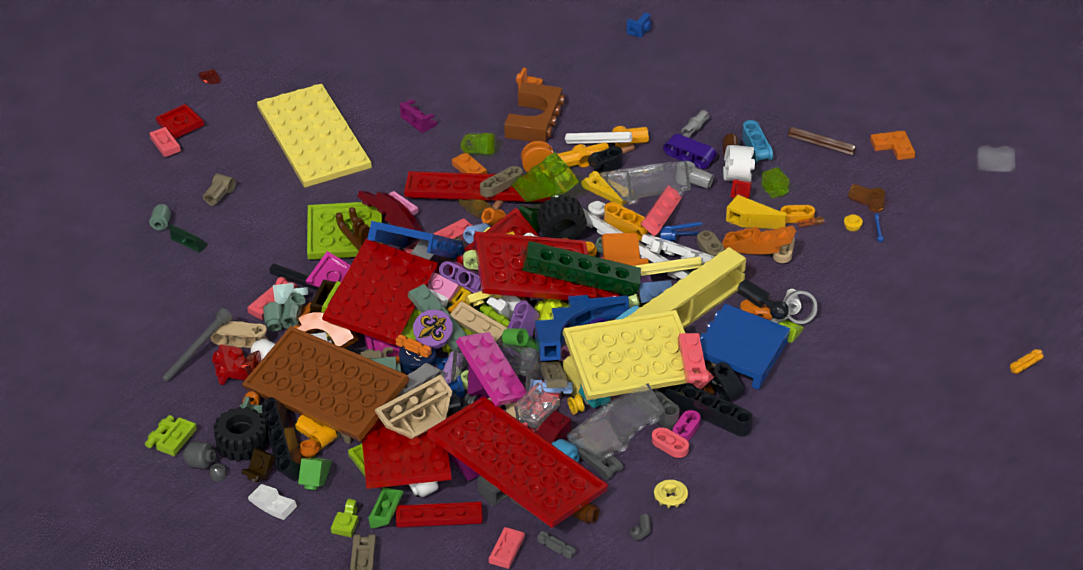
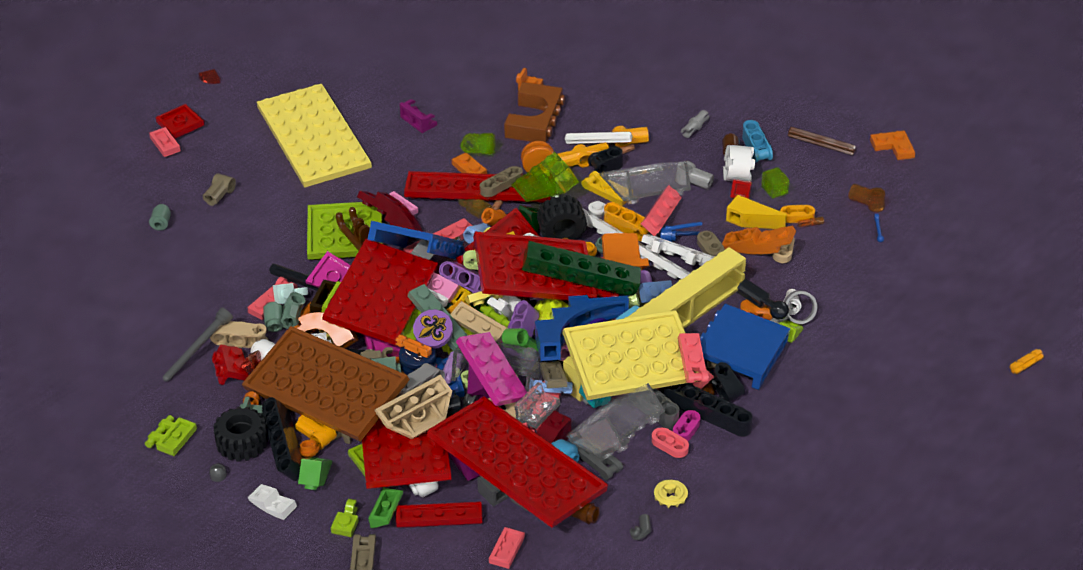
(187, 239): clear green slope -> none
(199, 455): dark grey head -> none
(259, 466): dark brown bracket -> none
(556, 544): dark grey axle -> none
(575, 404): yellow bush -> none
(639, 27): blue bracket -> none
(670, 266): light yellow axle -> none
(690, 150): dark purple beam -> none
(853, 222): yellow plate -> none
(996, 158): clear bracket -> none

